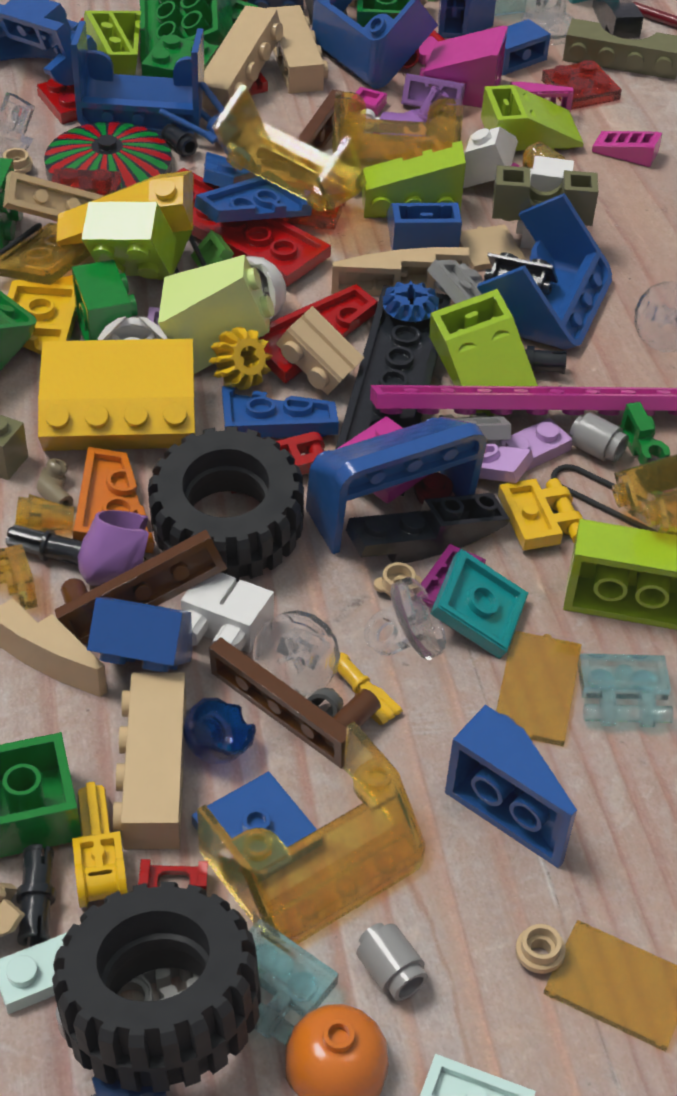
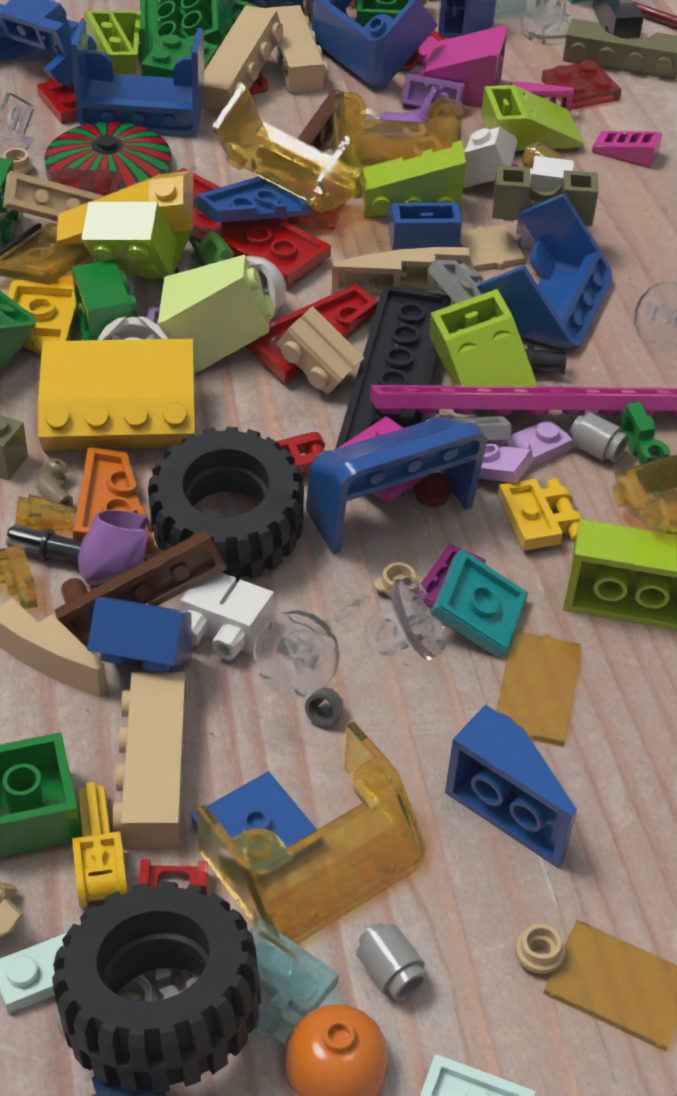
(36, 894): black pin -> none
(183, 142): black pin -> none
(210, 134): blue plant -> none
(217, 731): clear blue hair -> none
(221, 173): blue wing -> none
(240, 358): yellow gear -> none
(278, 417): blue wing -> none
(288, 706): reddish brown piece -> none
(359, 681): yellow piece -> none
(373, 99): dark pink tile -> none
(397, 304): blue gear -> none
(428, 532): black slope -> none
(525, 46): blue brick -> none
(541, 270): black hinge -> none
(592, 502): black piece -> none
(625, 677): clear light blue plate -> none

